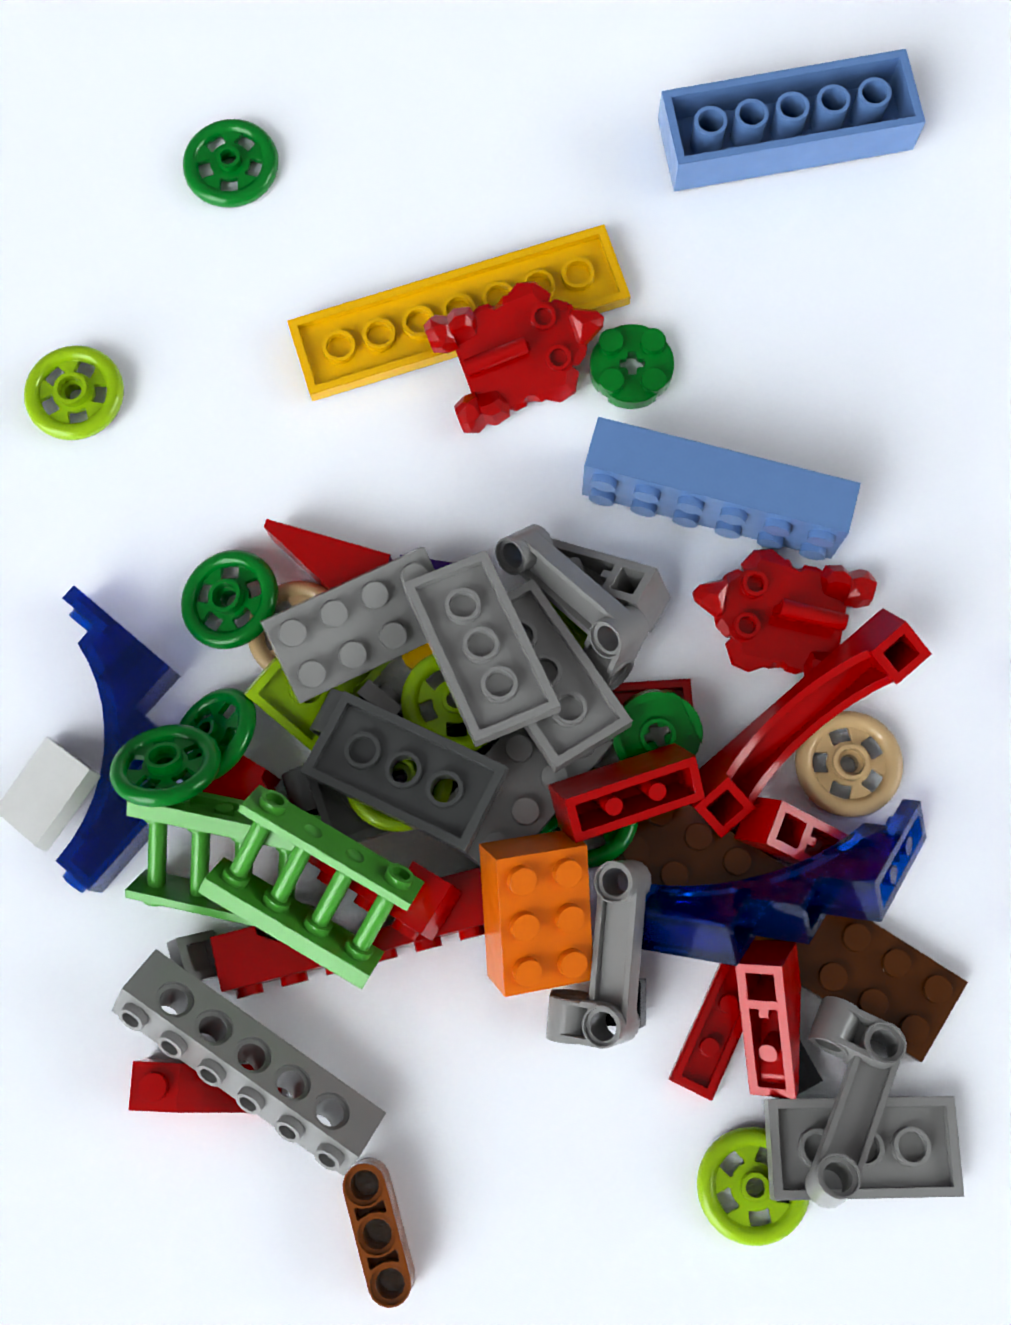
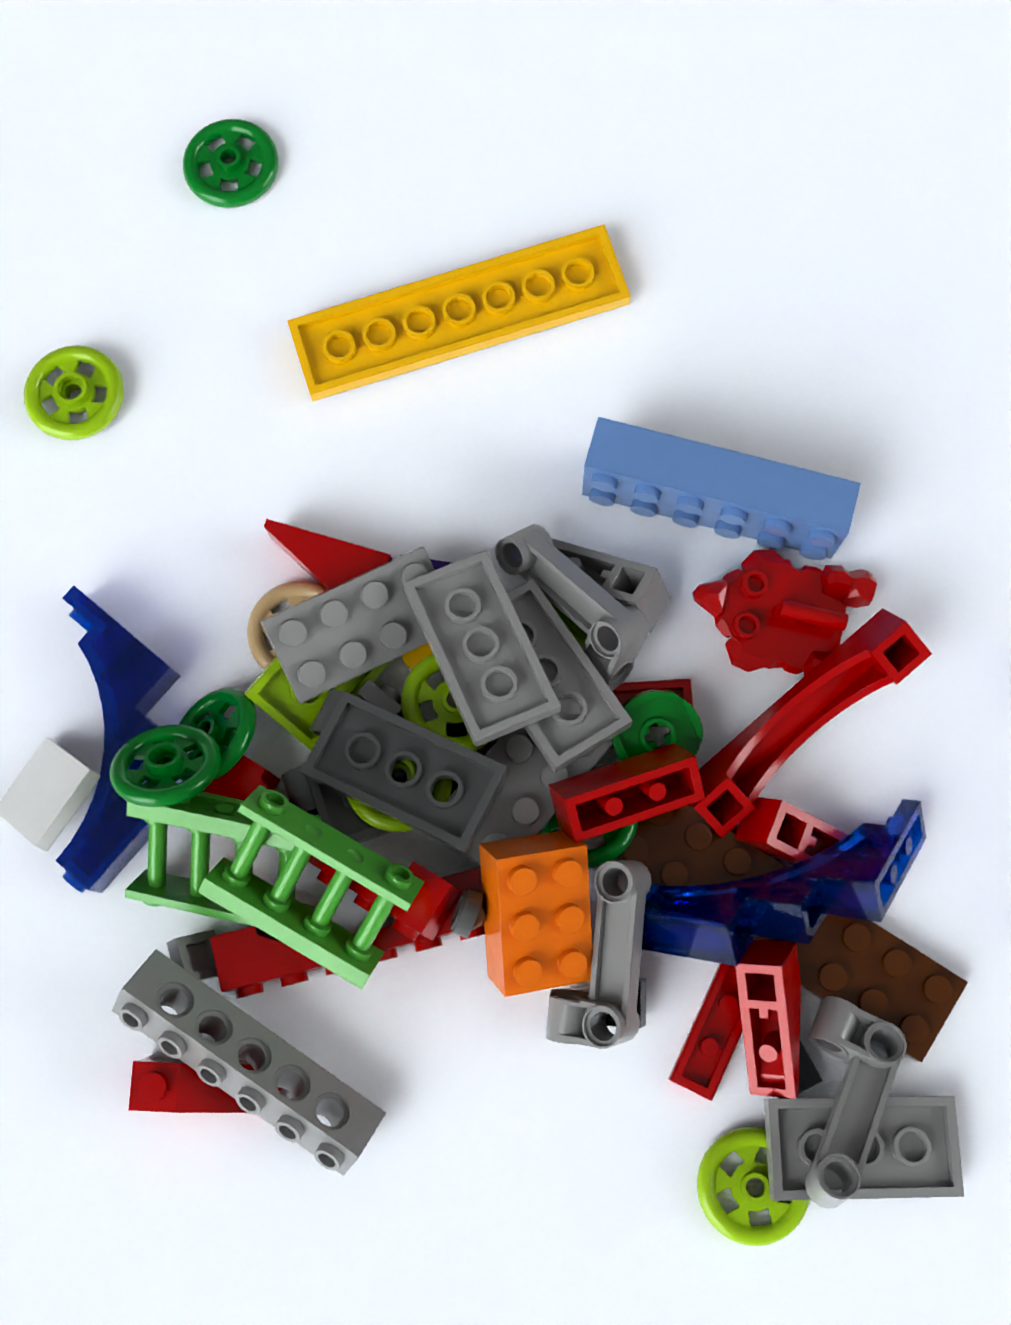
(211, 573): green plate -> none
(375, 1255): dark orange beam -> none
(468, 913): none -> dark grey tile
(514, 351): red shield -> none
(634, 342): green plate -> none
(790, 119): medium blue brick -> none
(860, 799): tan plate -> none

